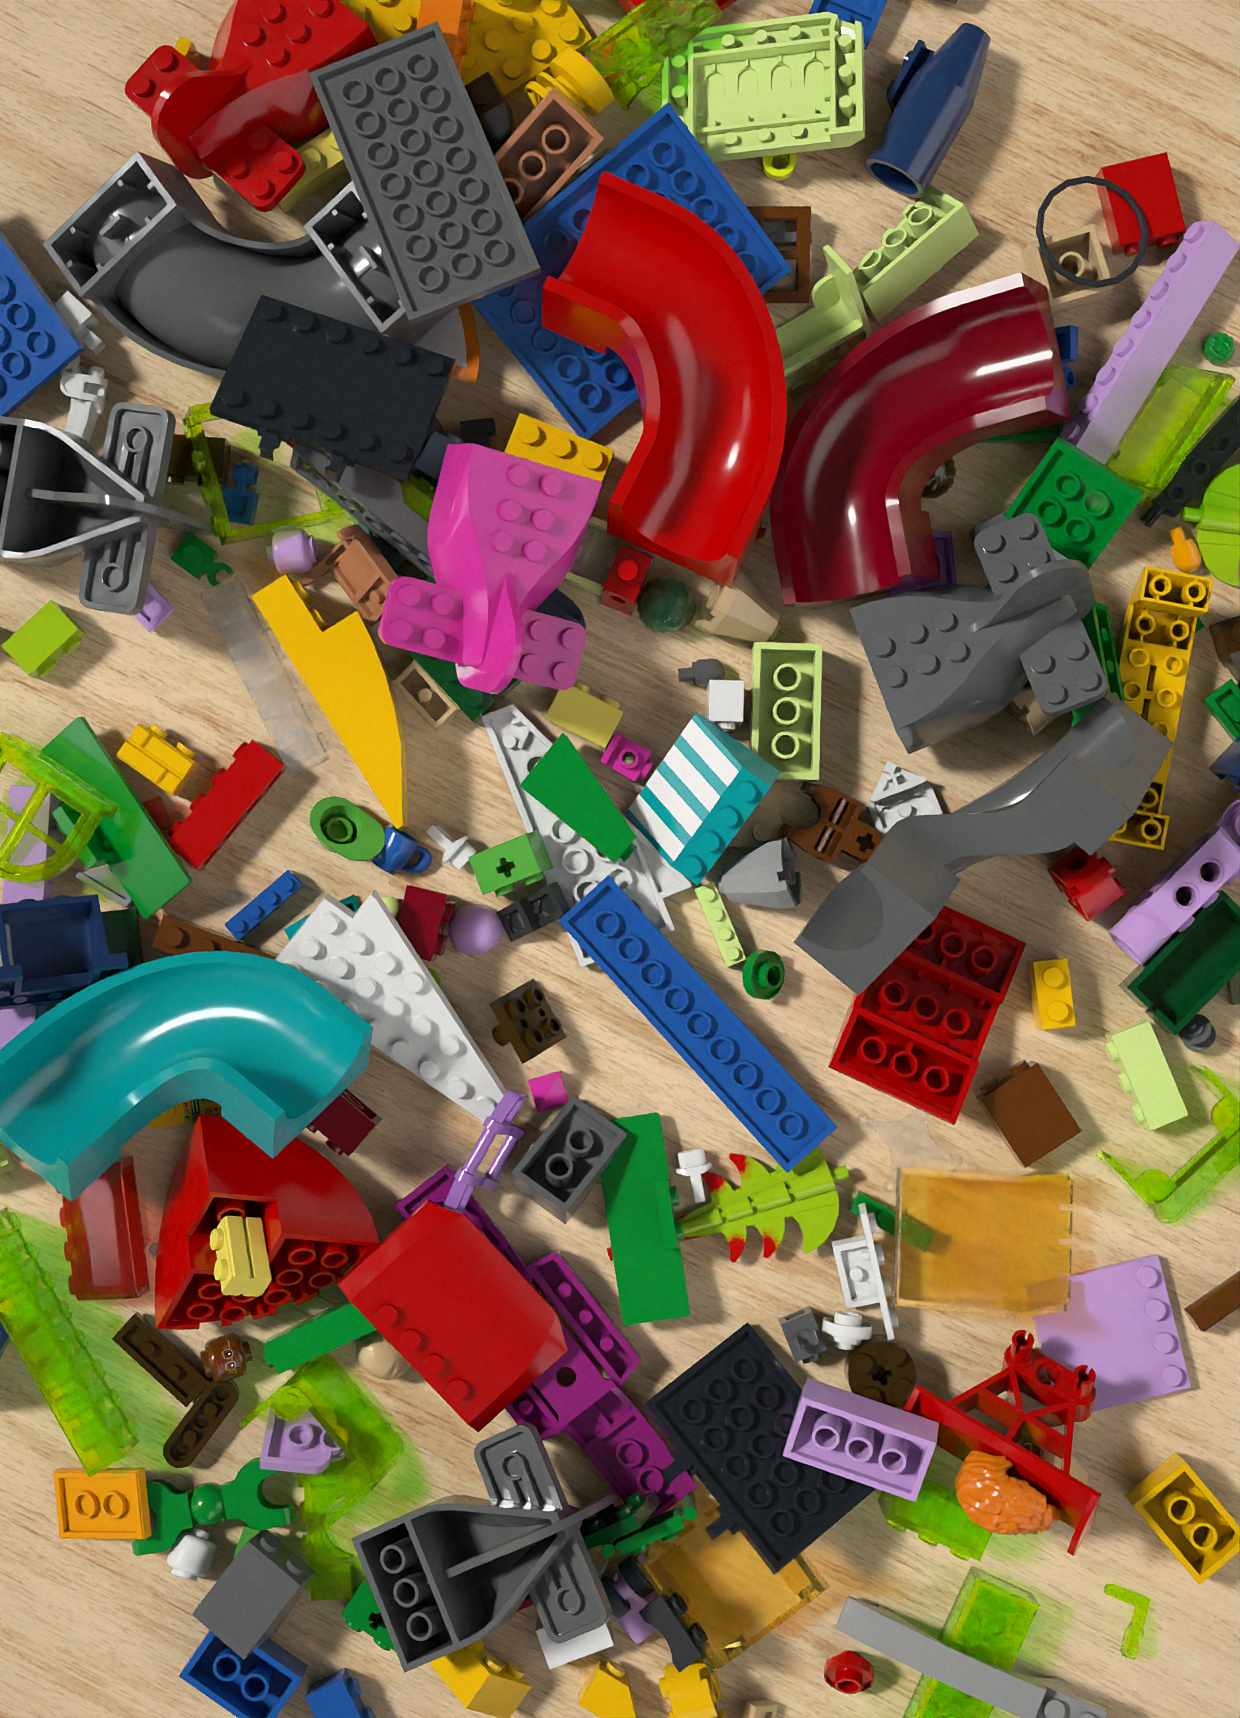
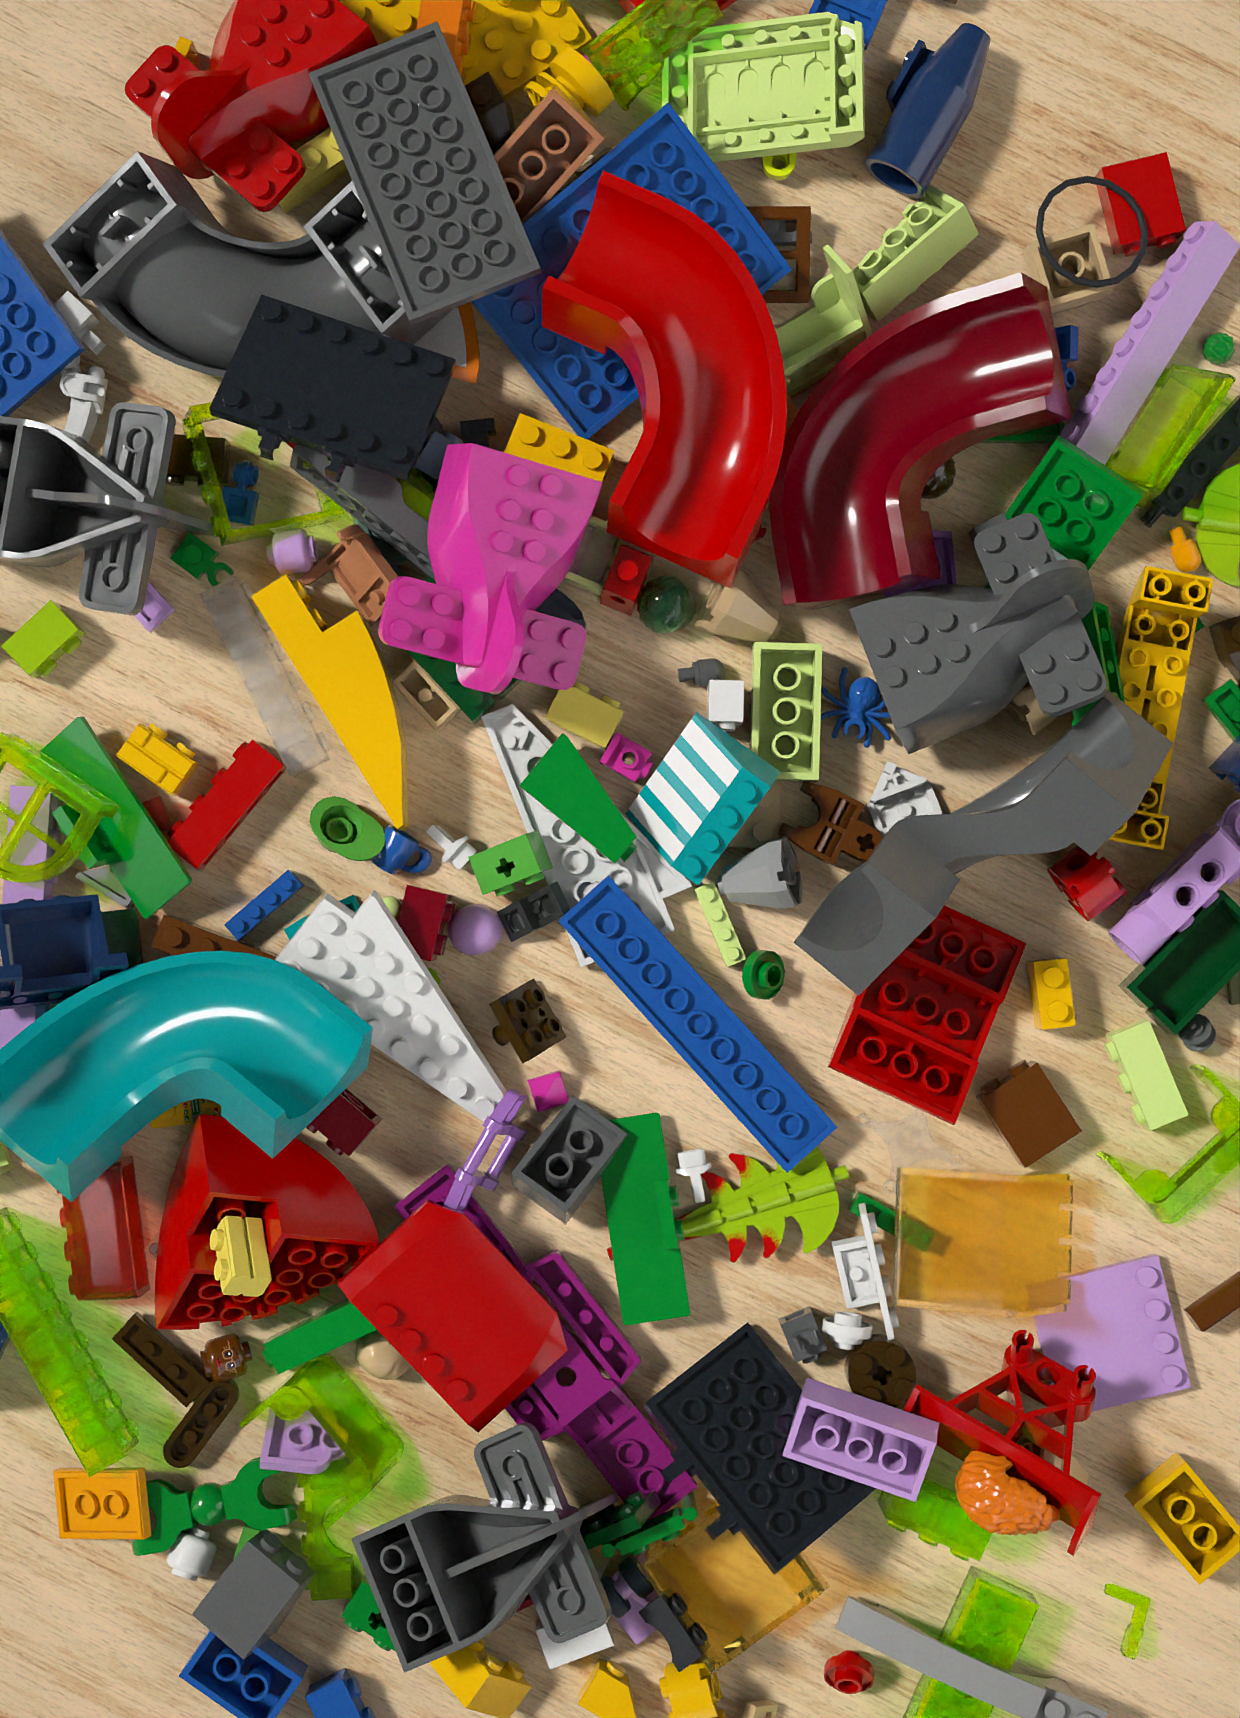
(858, 707): none -> blue animal

